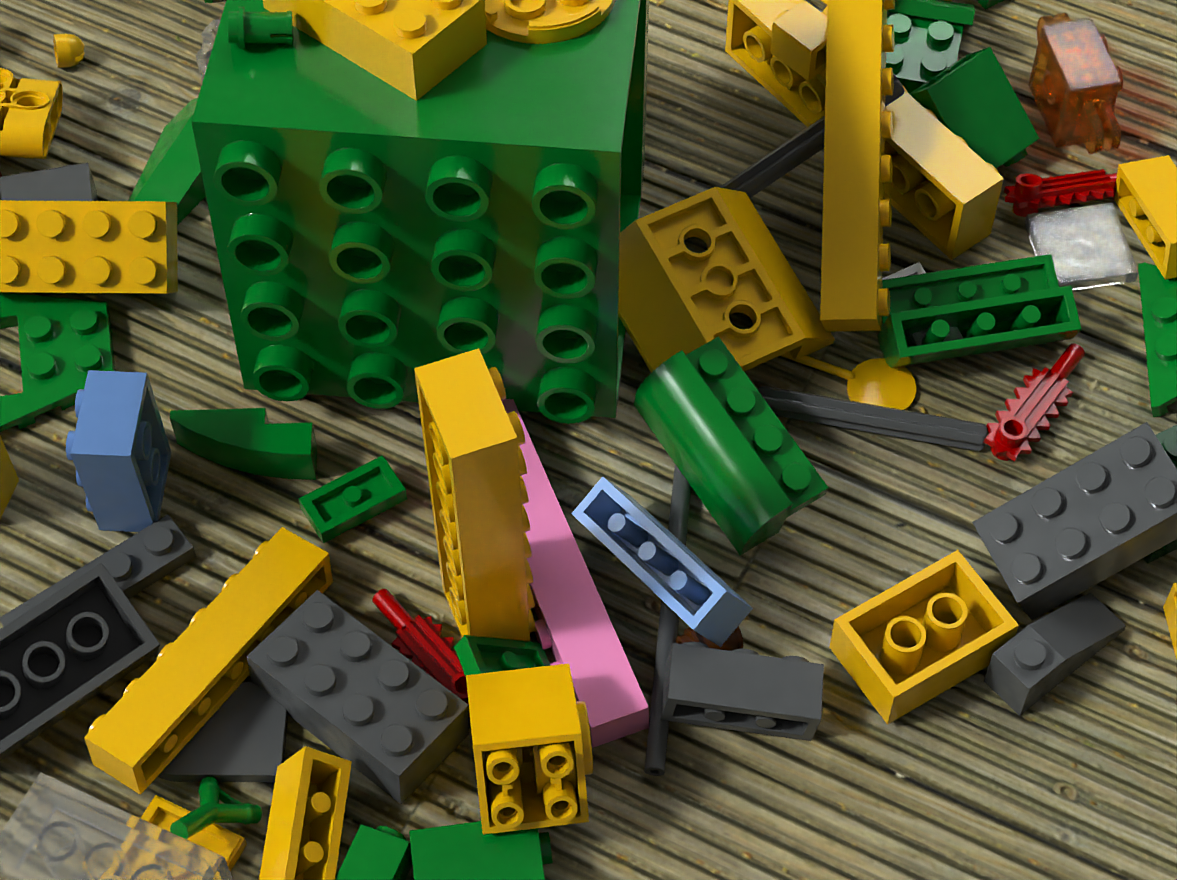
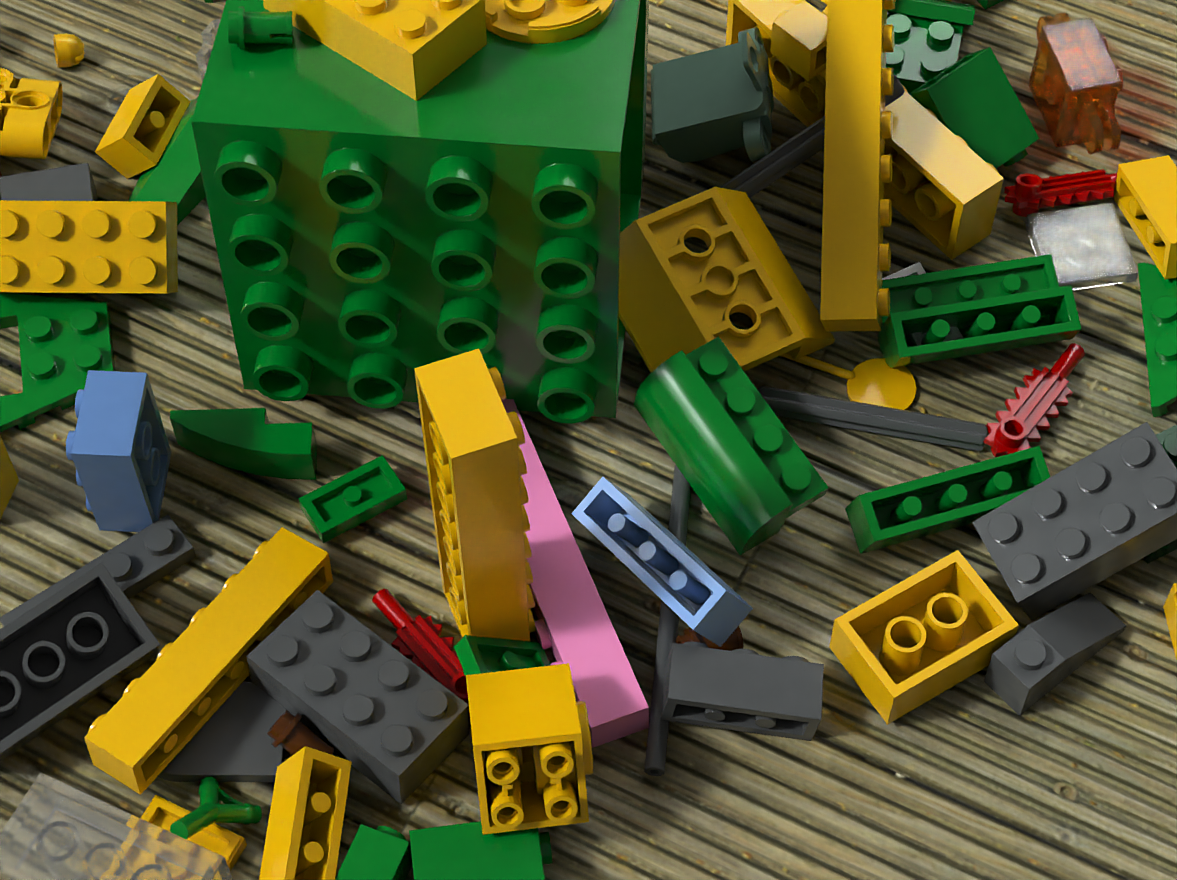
(142, 126): none -> yellow brick
(295, 735): none -> reddish brown pin
(714, 101): none -> sand green piece
(942, 499): none -> green brick

